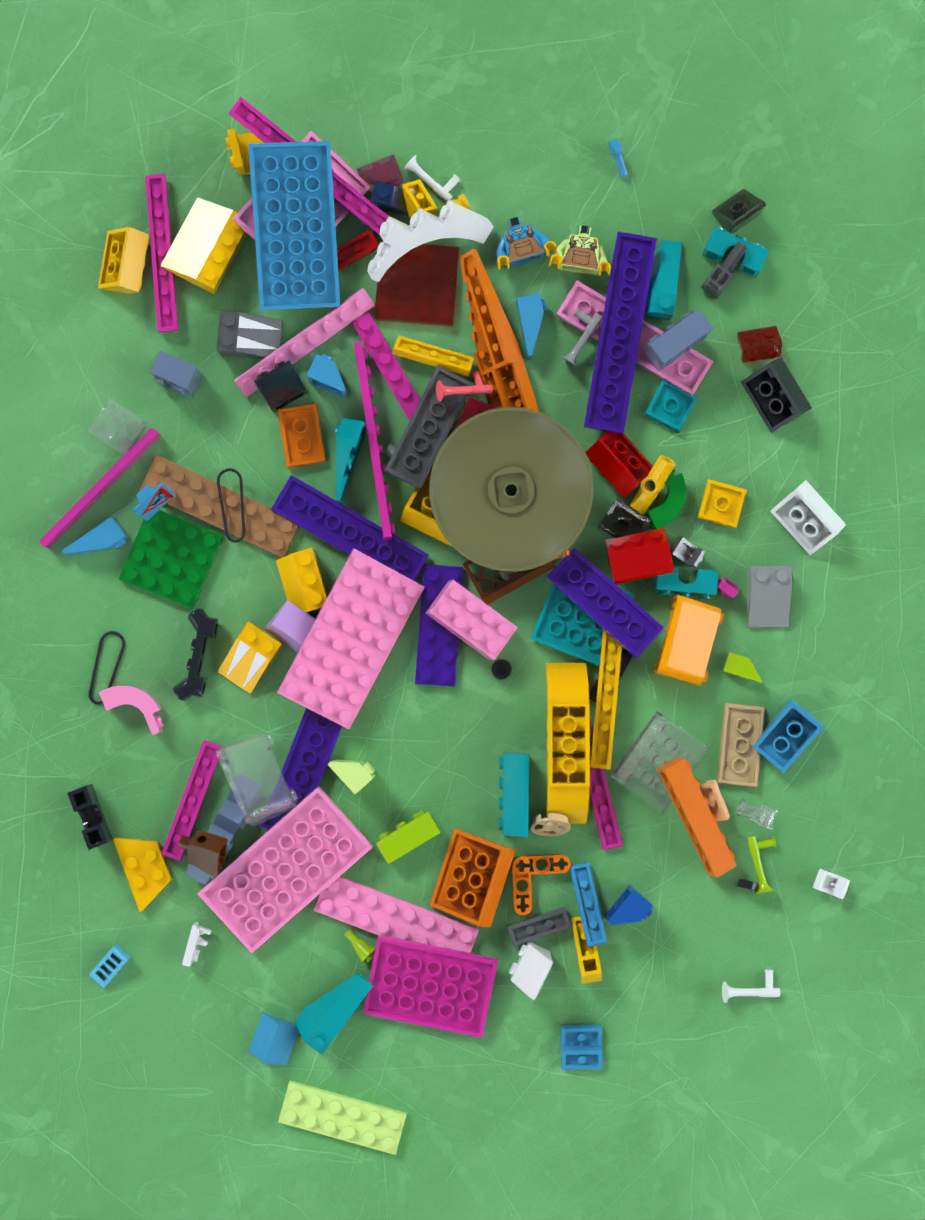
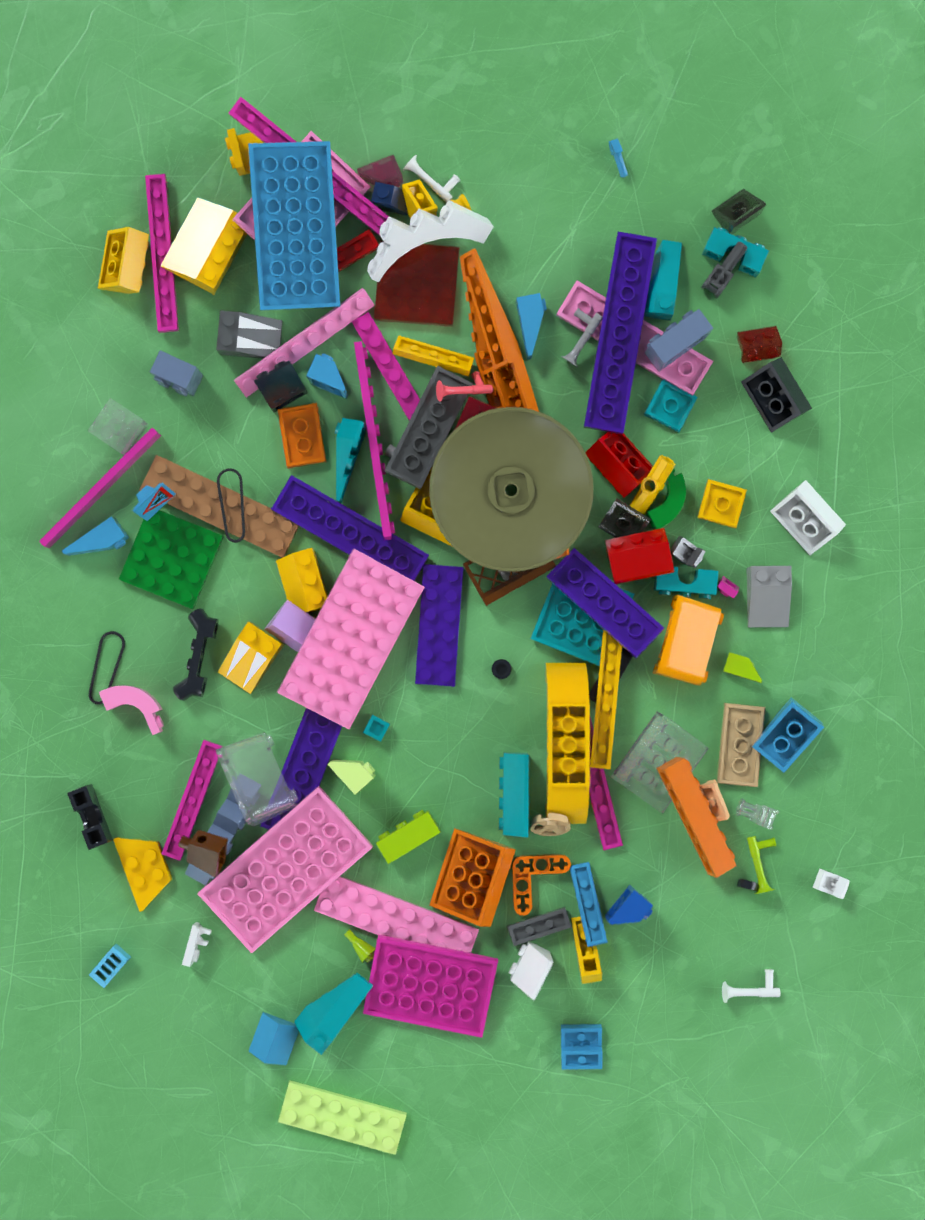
(376, 728): none -> teal plate
(471, 620): bright pink brick -> none
(522, 245): torso -> none
(581, 254): torso -> none

